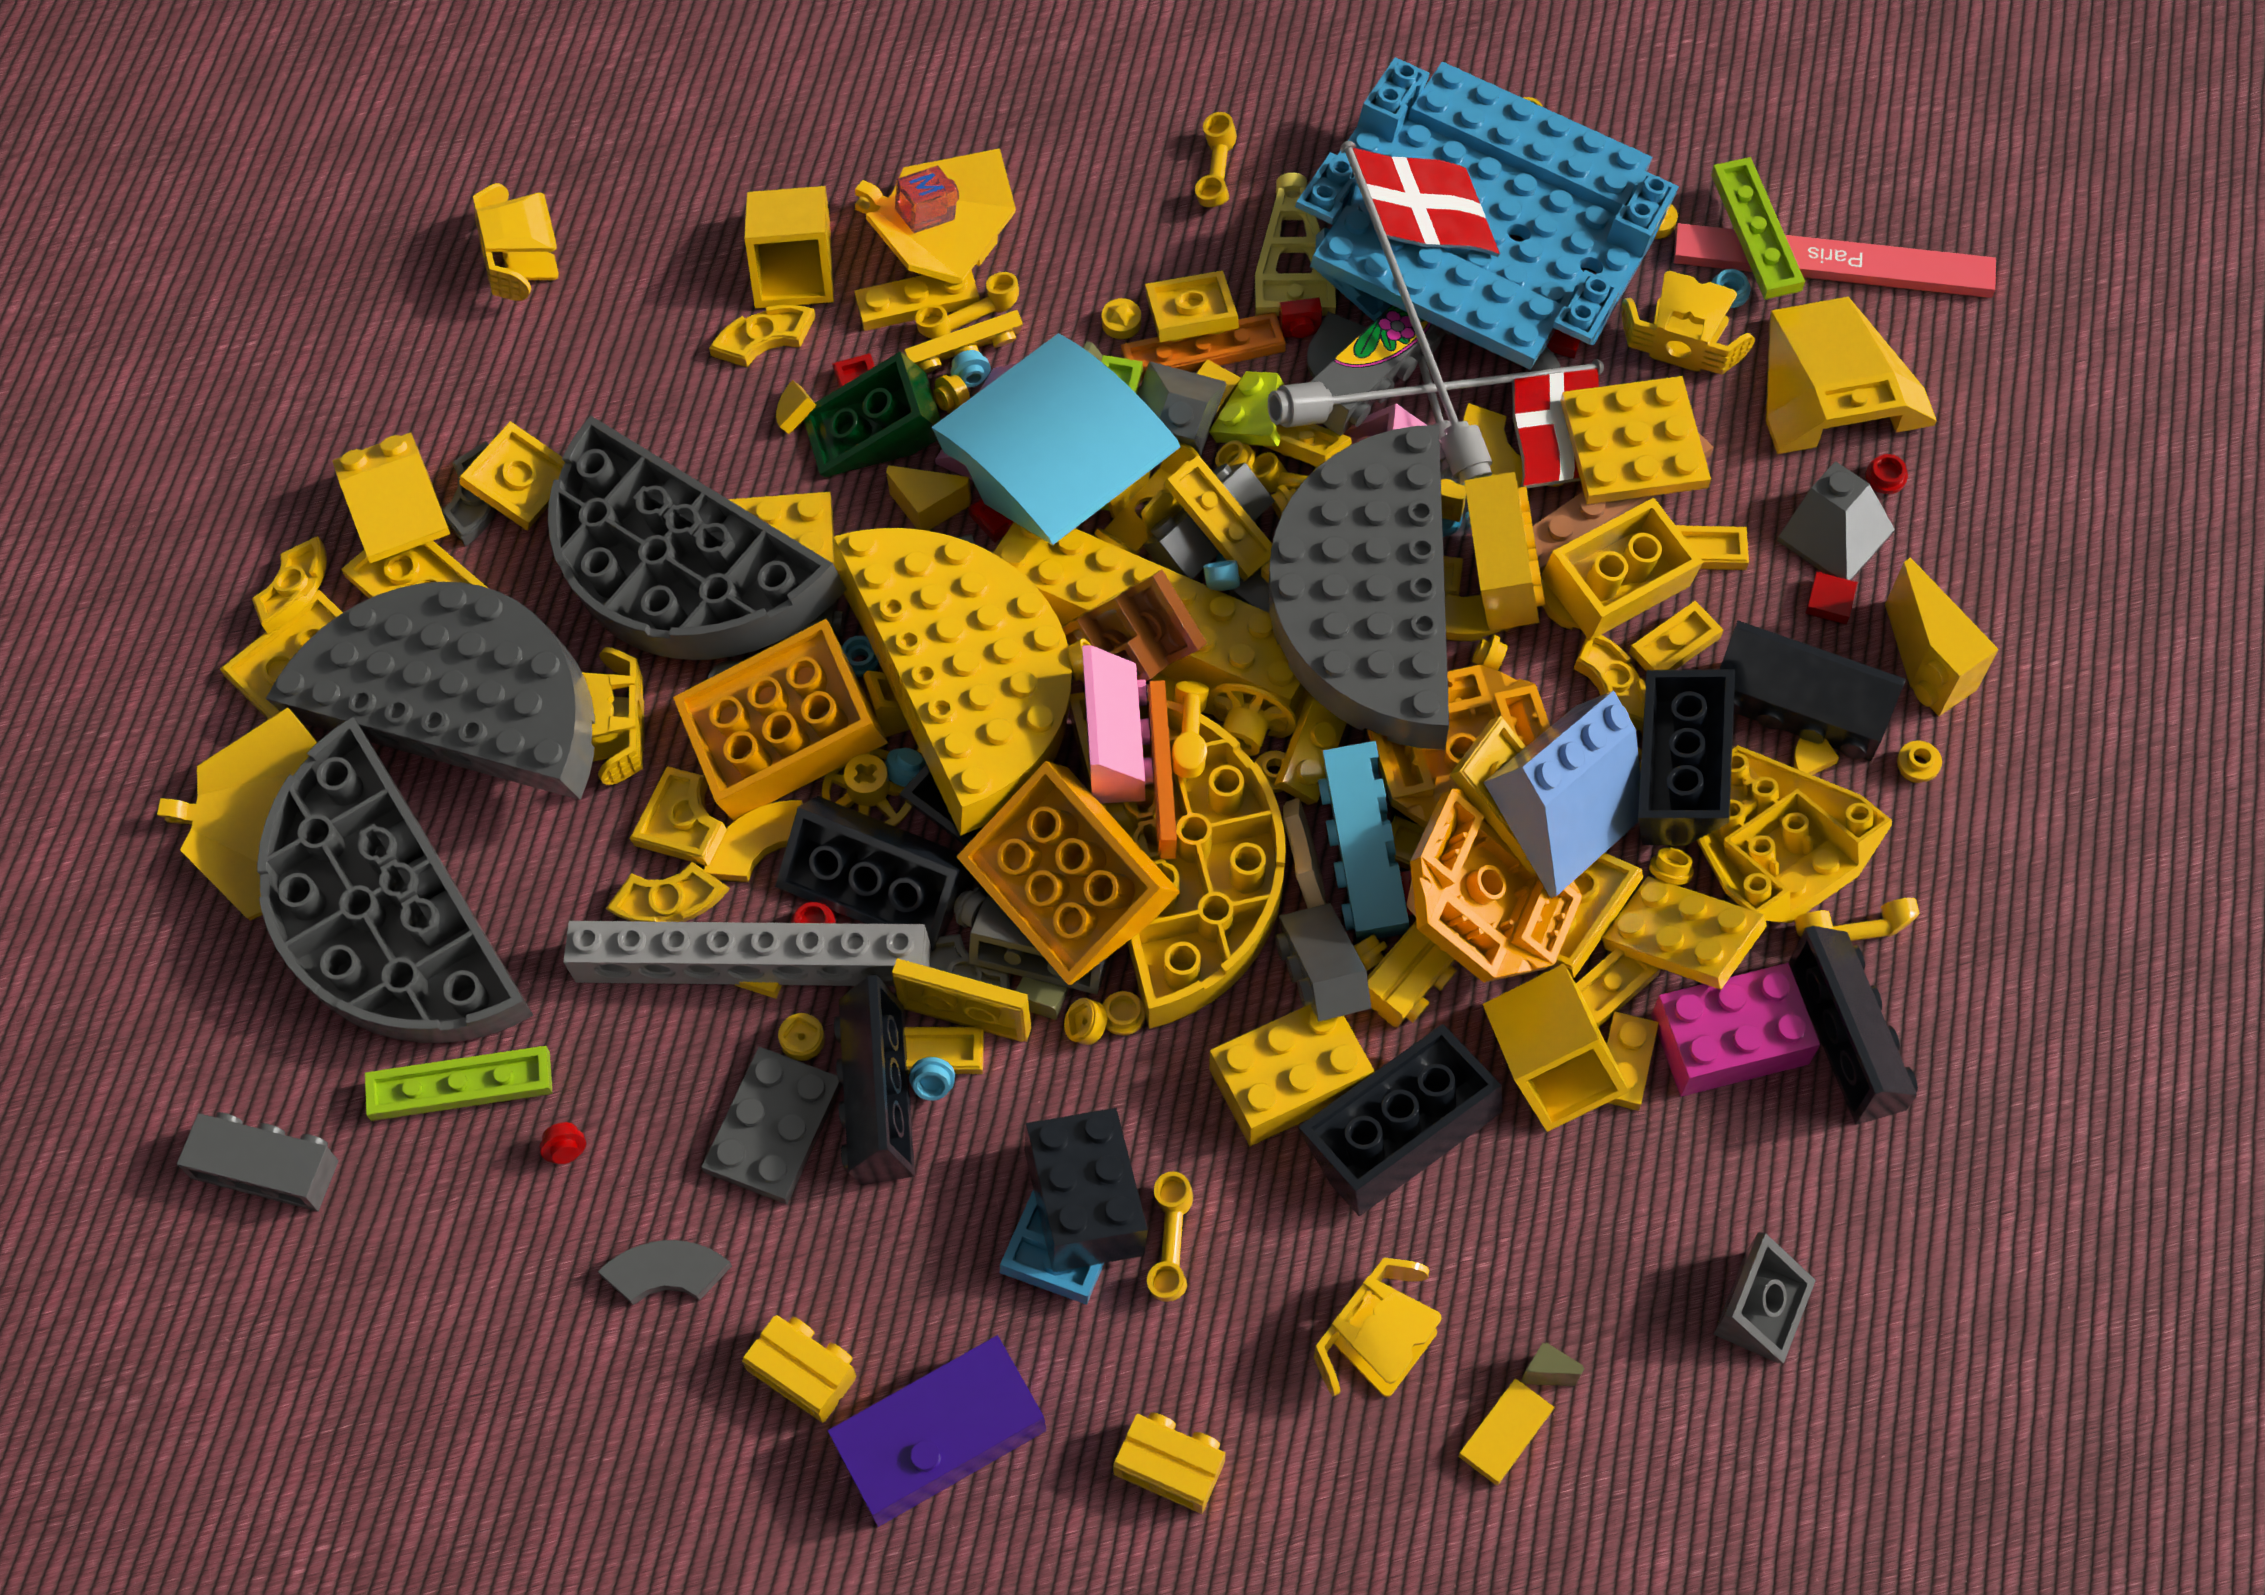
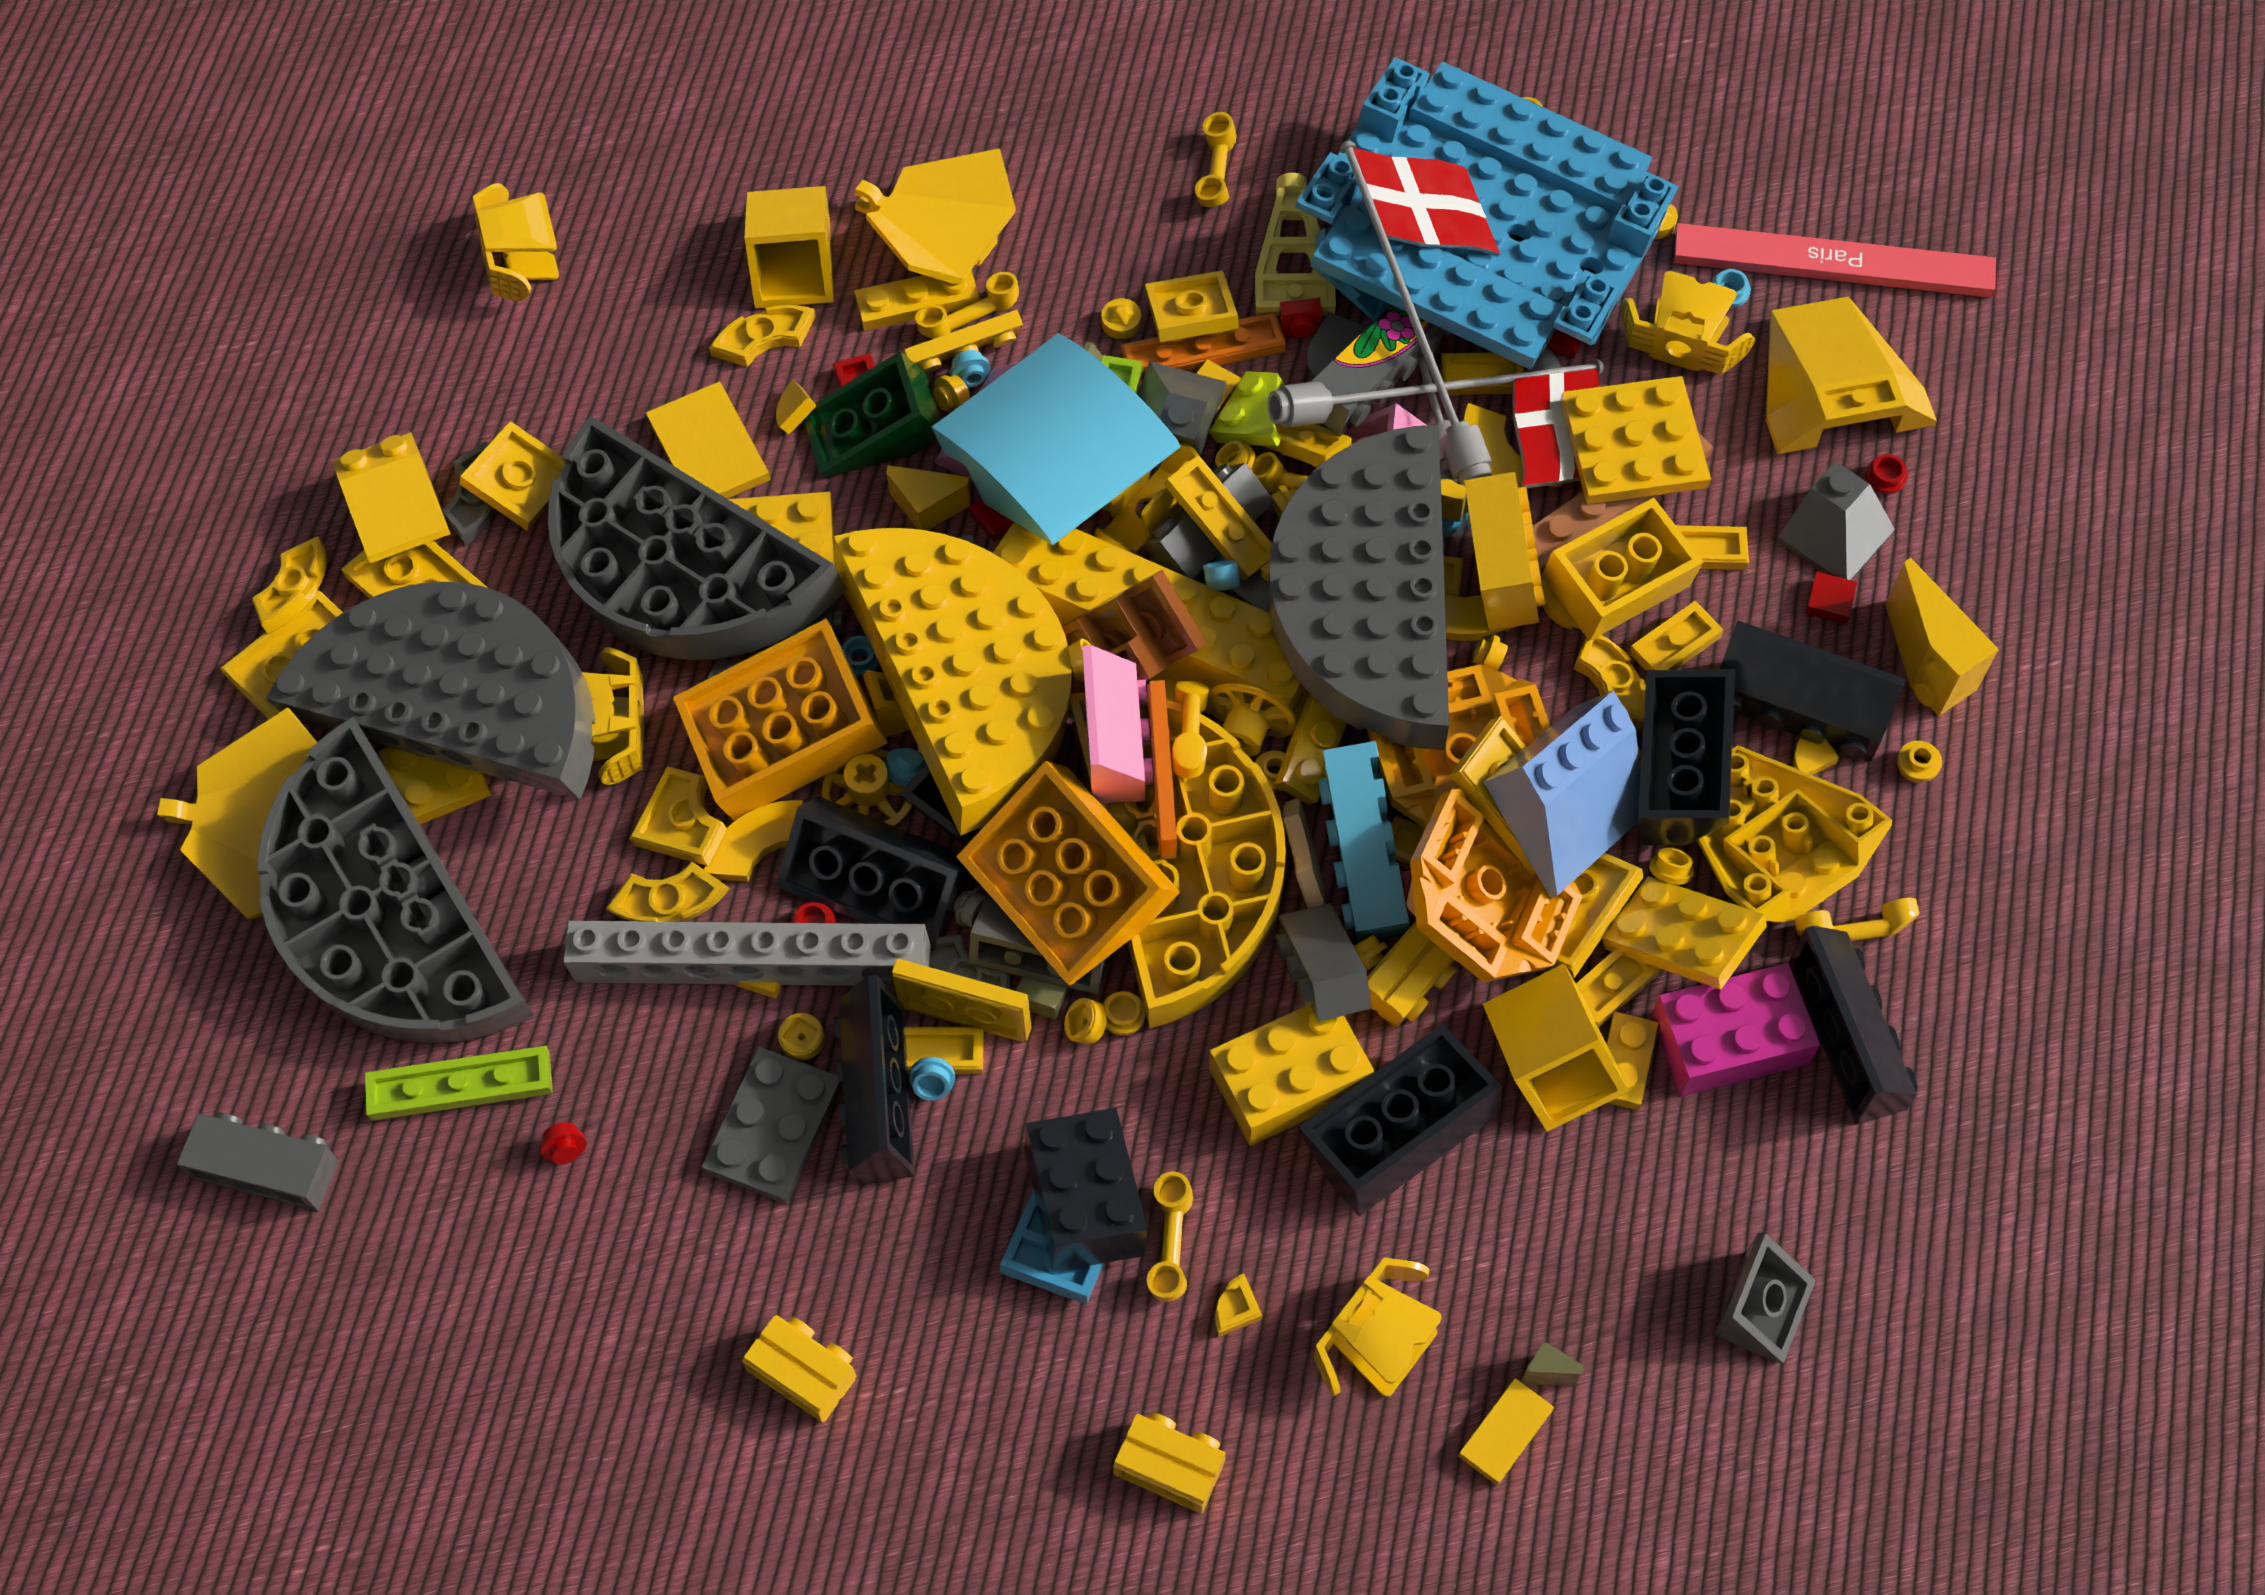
(431, 785): none -> yellow plate
(663, 1267): dark grey tile -> none
(709, 441): none -> yellow tile
(926, 199): brick -> none
(938, 1430): dark purple brick -> none
(1236, 1307): none -> yellow tile
(1477, 365): none -> yellow tile
(1757, 228): lime plate -> none

